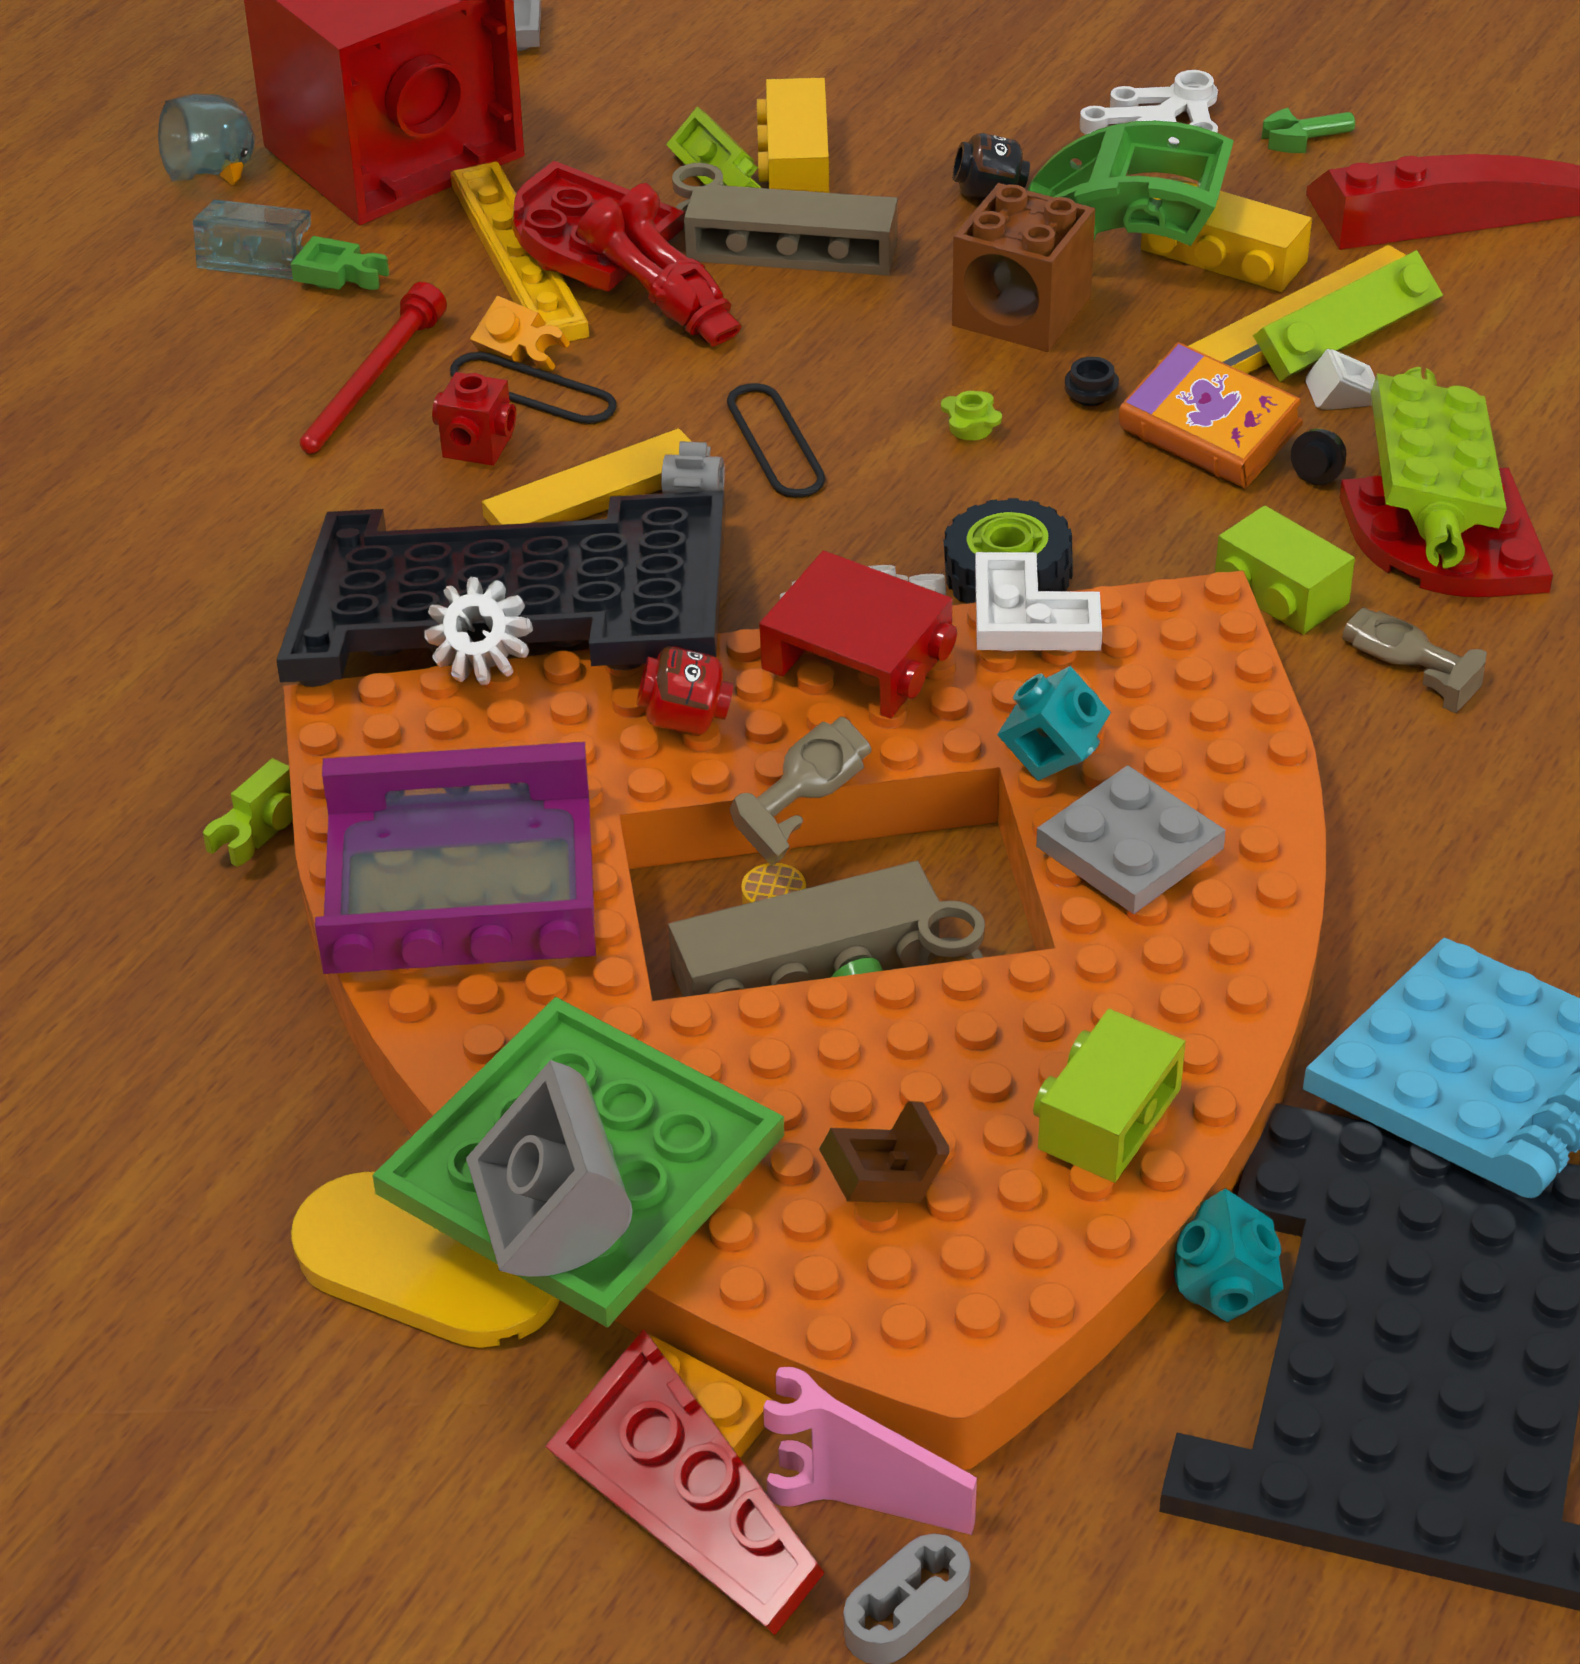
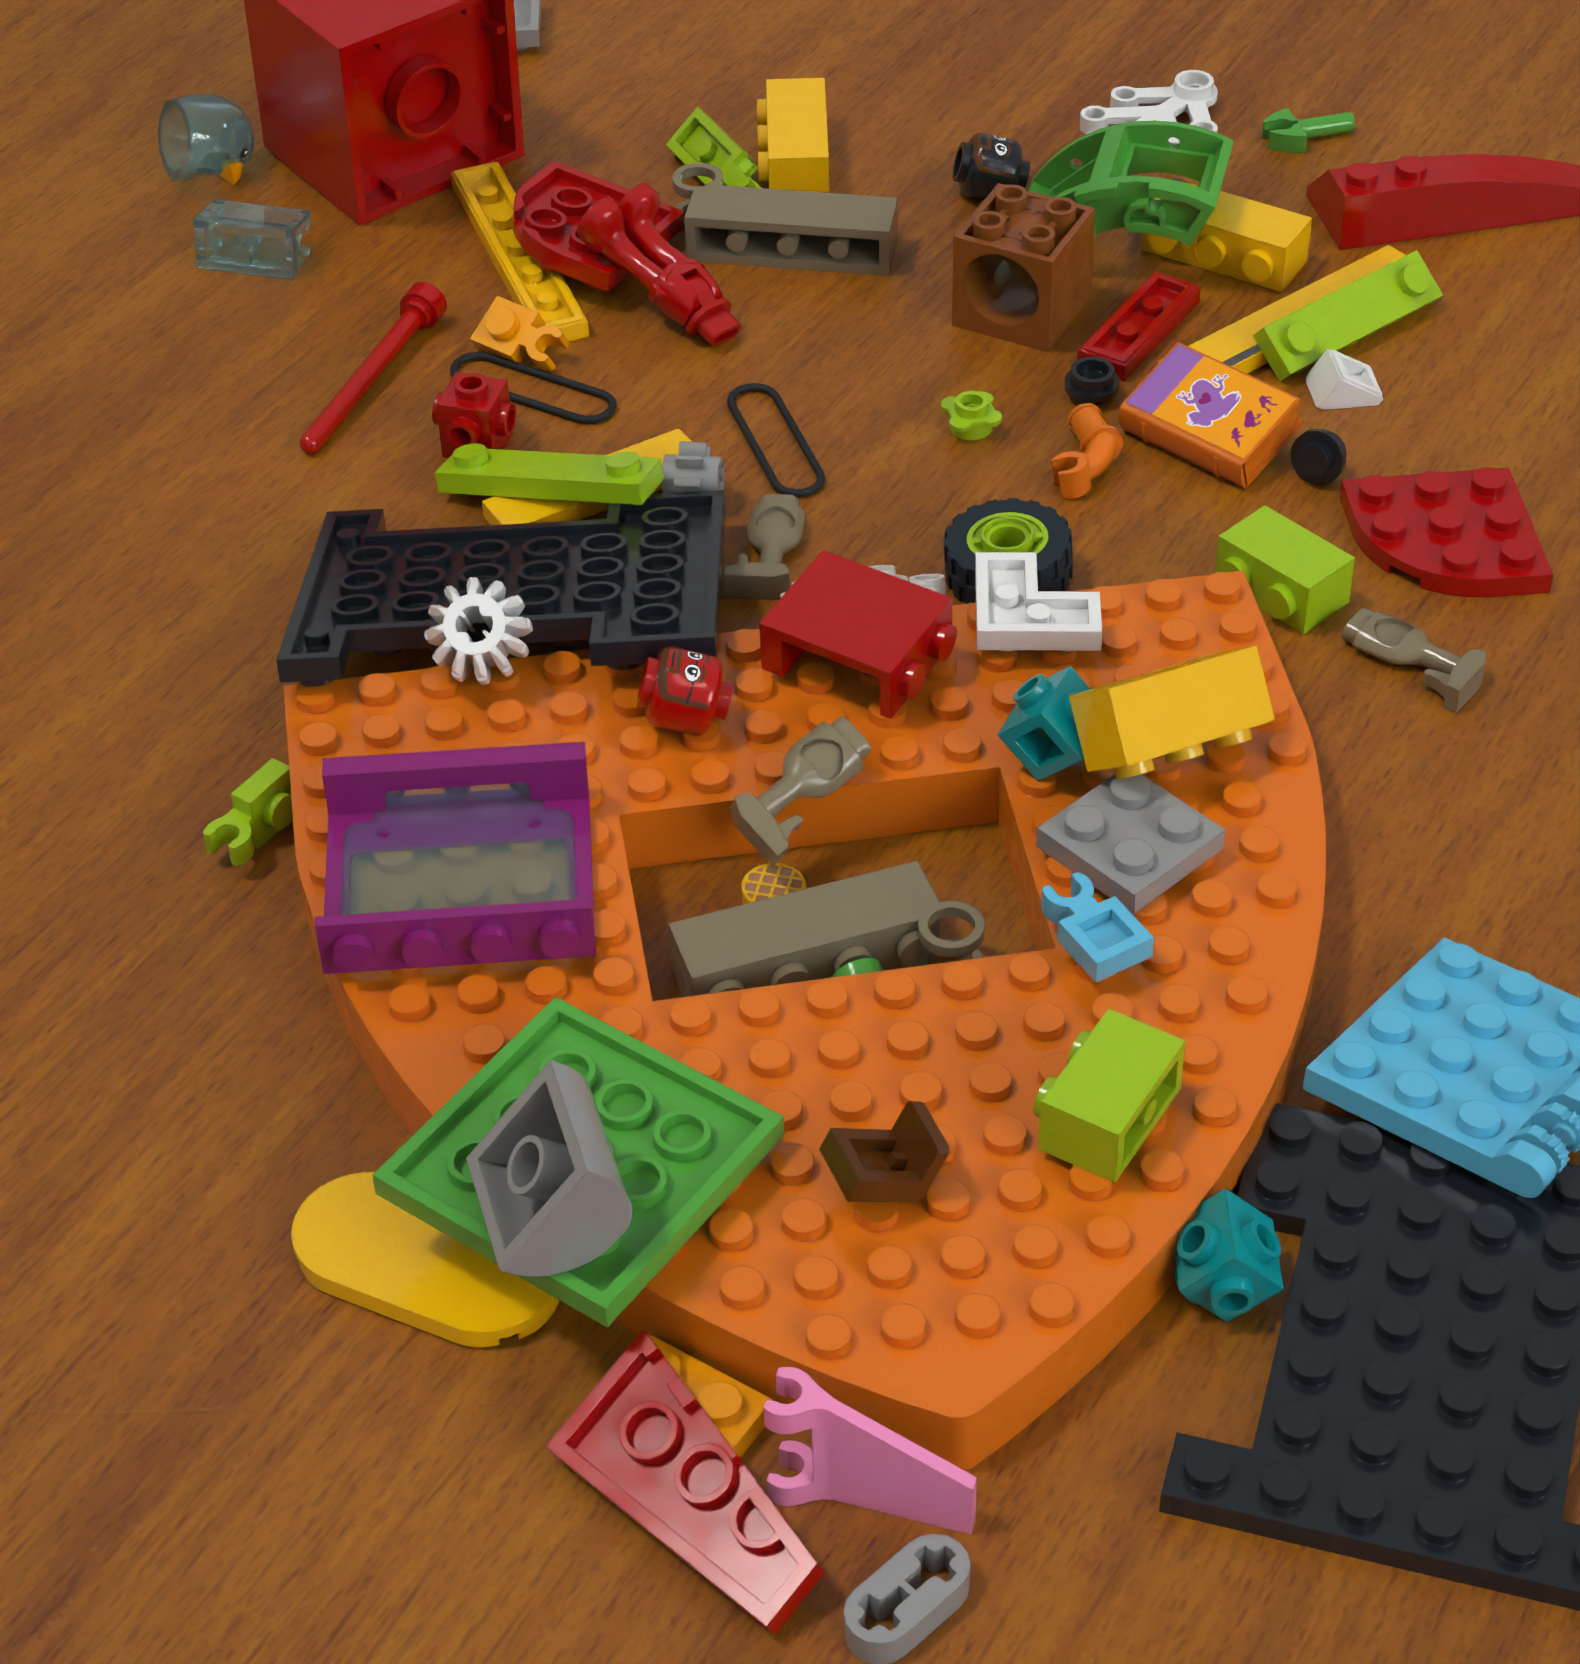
(334, 262): bright green plate -> none
(550, 475): none -> lime plate
(773, 530): none -> dark tan piece
(1097, 935): none -> medium azure plate
(1098, 448): none -> orange piece
(1142, 323): none -> red tile
(1172, 712): none -> yellow brick
(1437, 459): lime plate -> none

